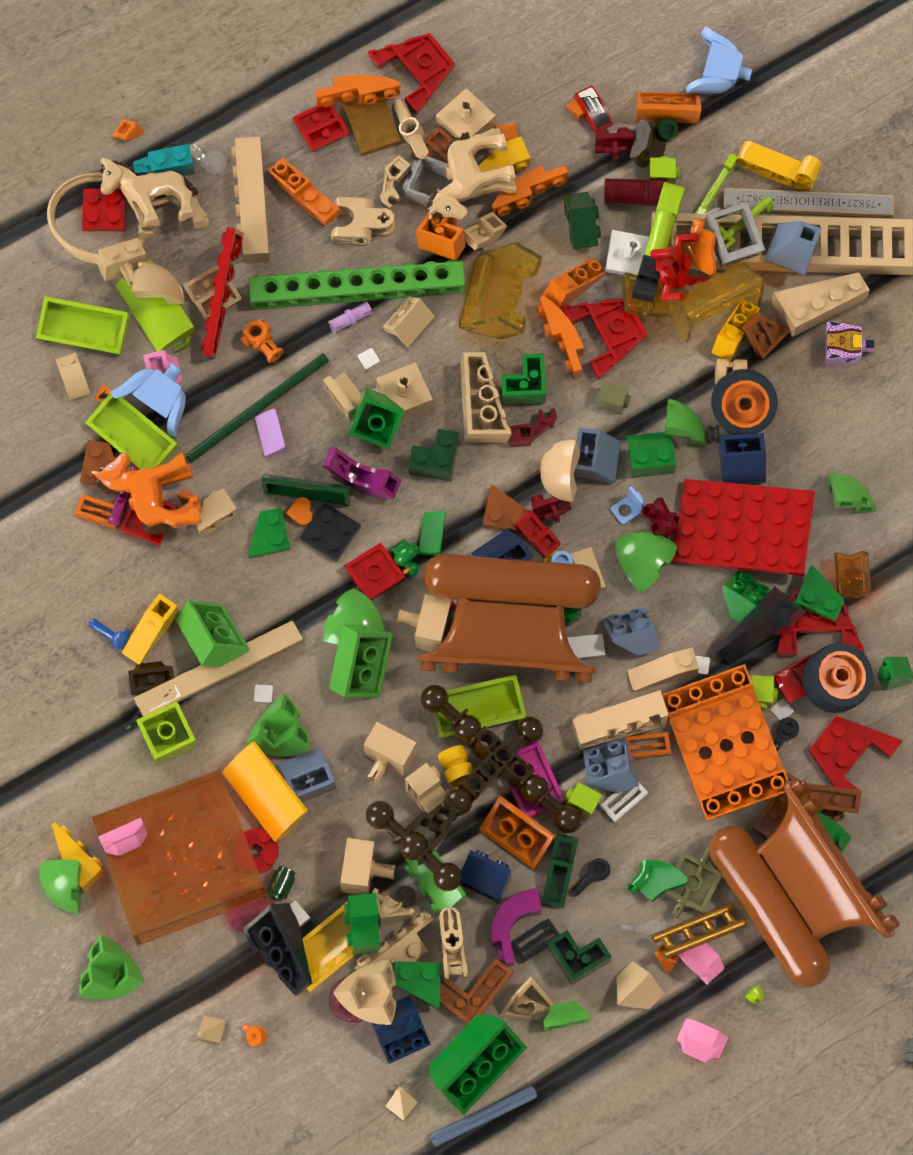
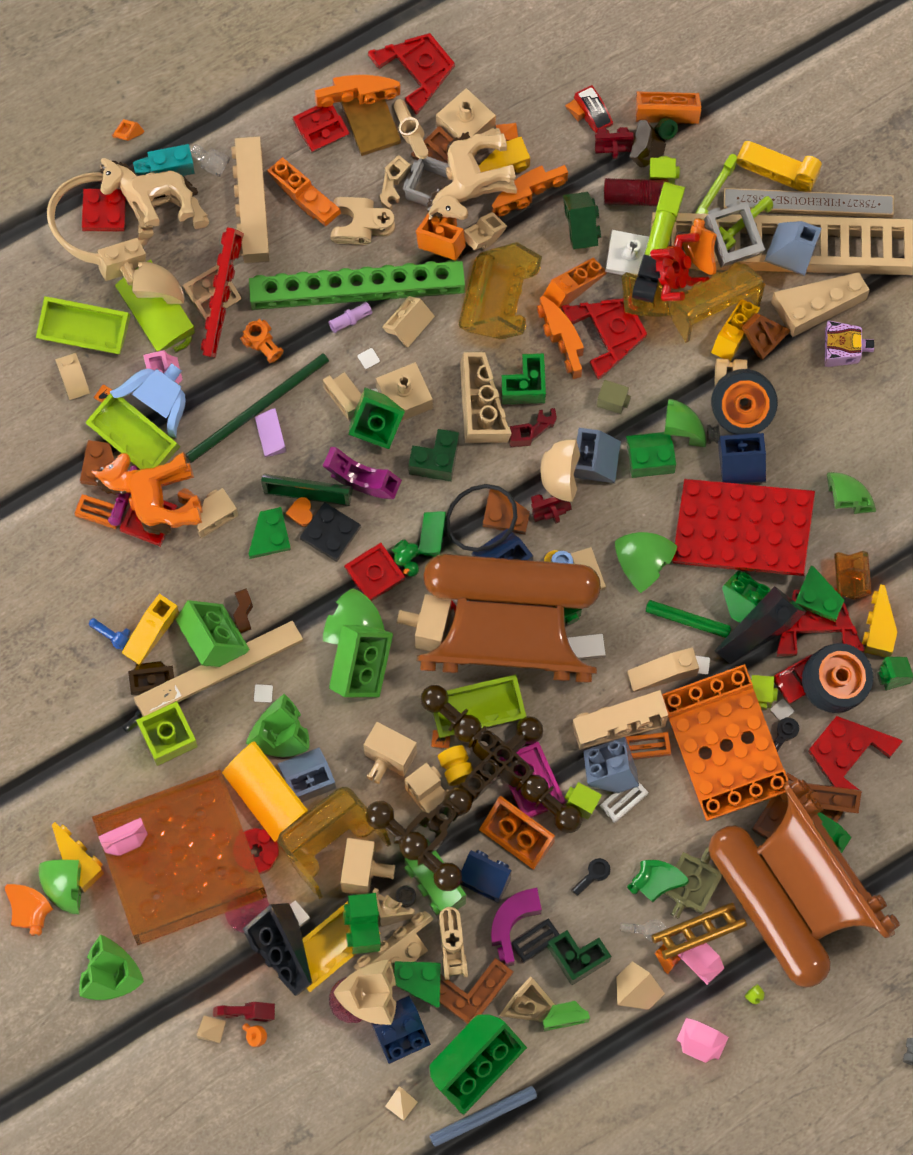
(28, 908): none -> orange arm
(244, 608): none -> reddish brown piece
(252, 1011): none -> dark red piece
(281, 883): dark green brick -> none
(322, 826): none -> clear yellow windscreen
(440, 742): none -> orange sticker
(474, 549): none -> black piece
(536, 534): red slope -> none
(560, 870): dark green slope -> none
(632, 631): sand blue slope -> none
(634, 501): light blue bracket -> none
(662, 520): dark red hips -> none
(688, 619): none -> green axle
(721, 67): light blue torso -> none
(882, 629): none -> yellow slope

